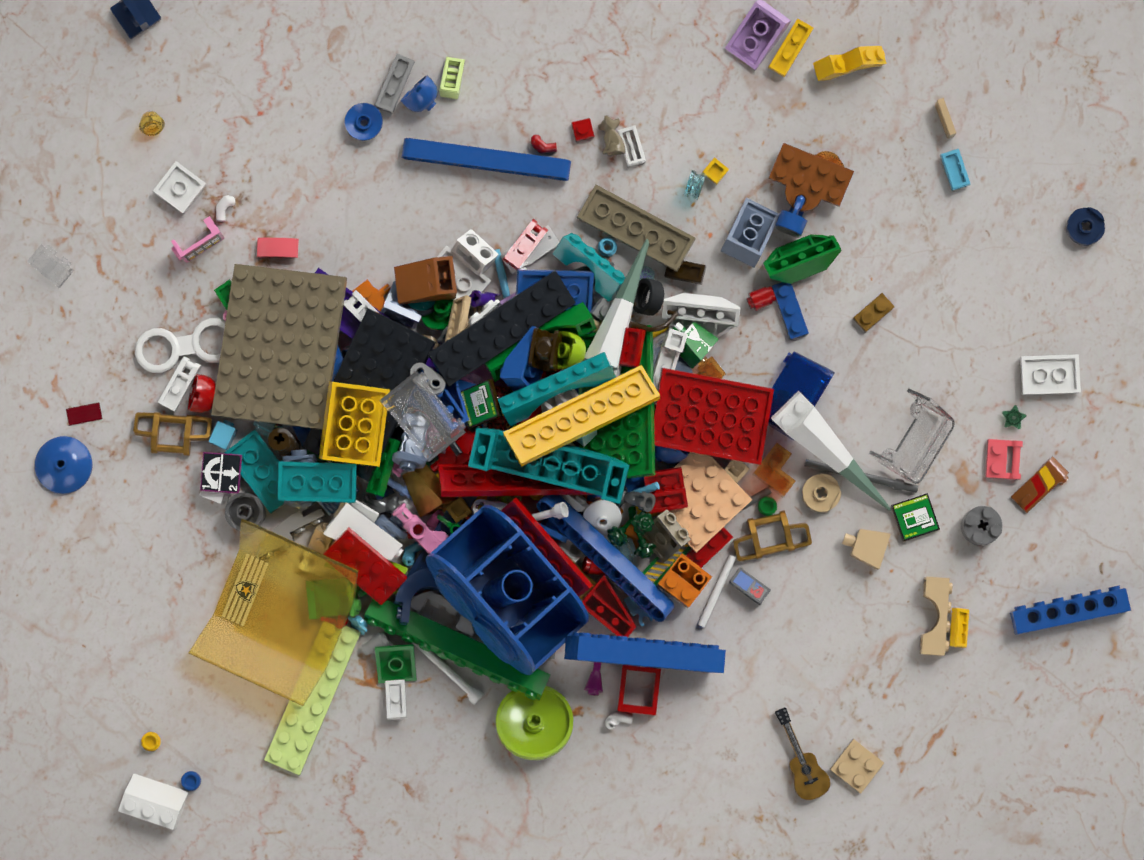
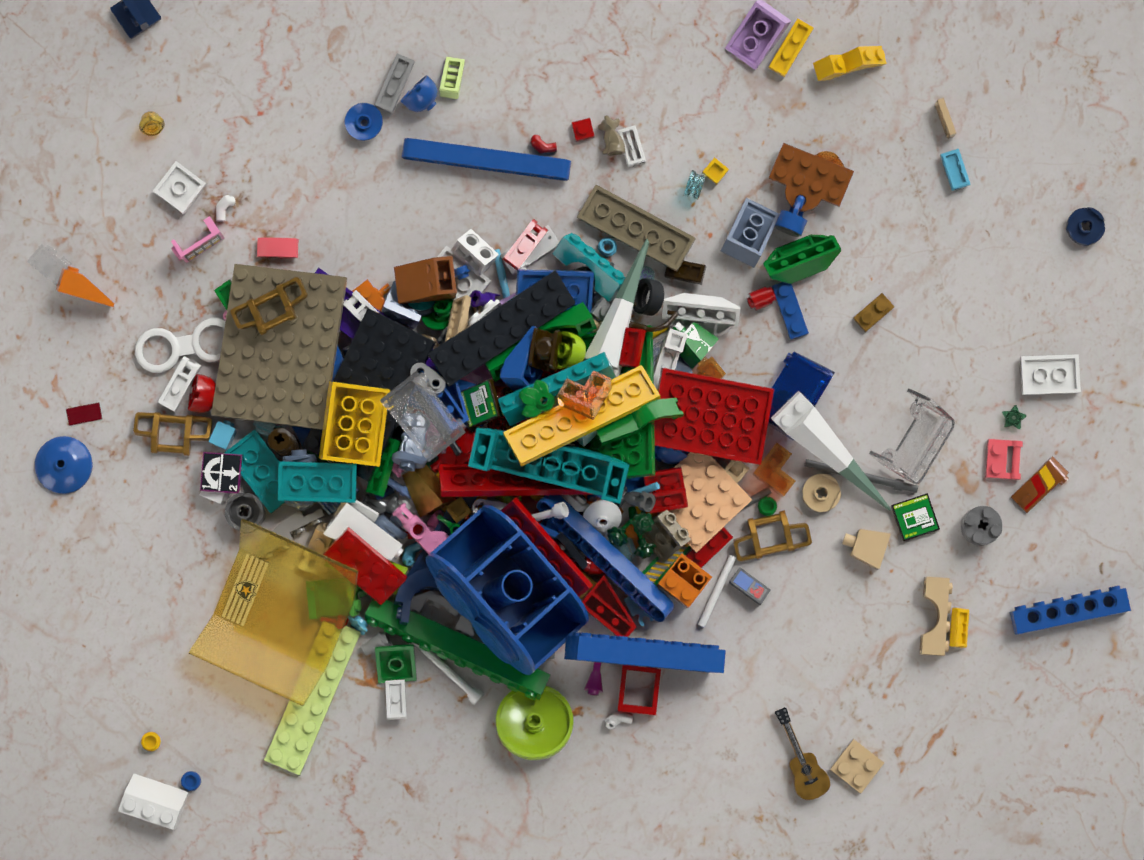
(77, 285): none -> orange slope
(279, 291): none -> pearl gold bar
(461, 272): none -> blue plate
(533, 399): none -> green plate
(571, 551): none -> black plate
(585, 399): none -> clear orange brick
(638, 419): none -> green piece

